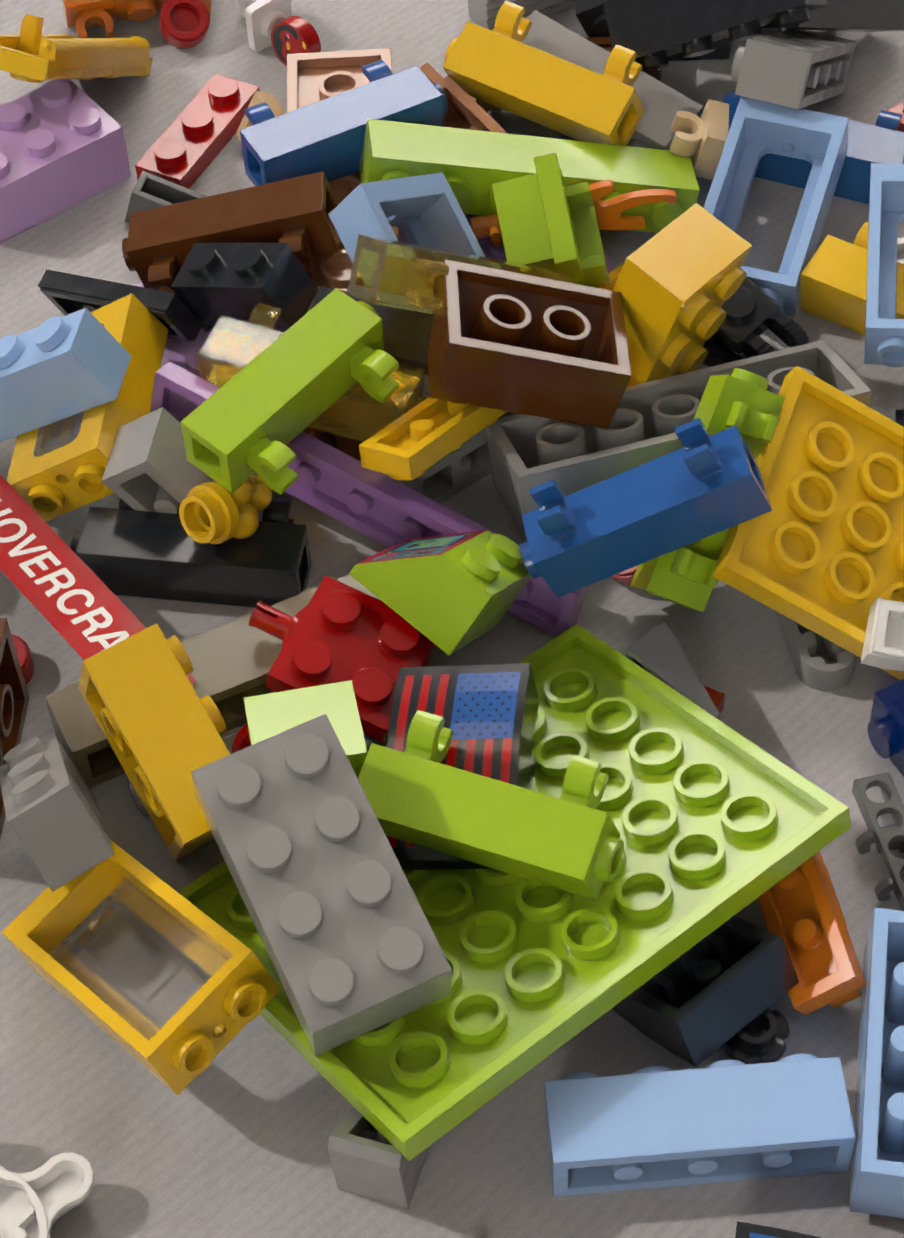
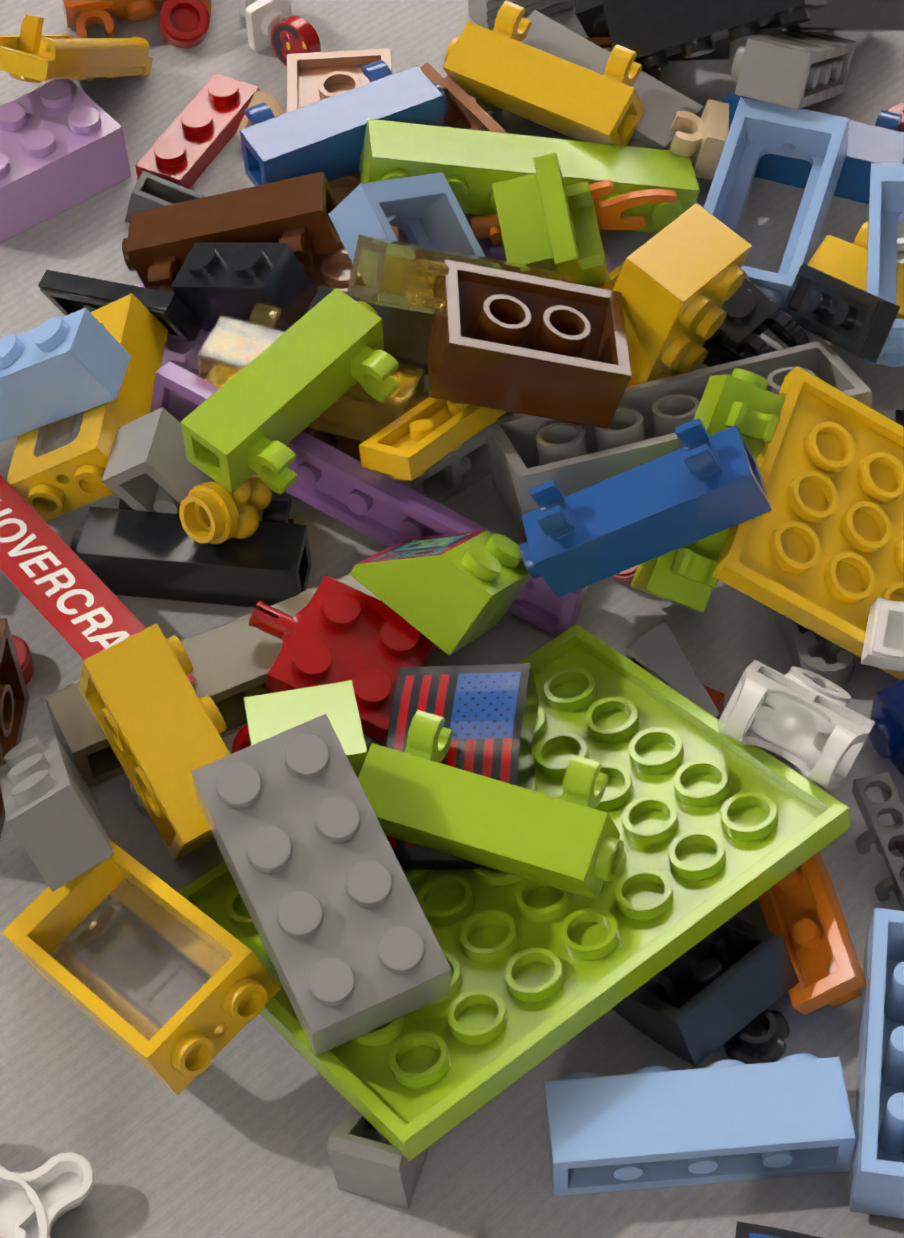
(798, 719): none -> white piece
(840, 312): none -> black tile

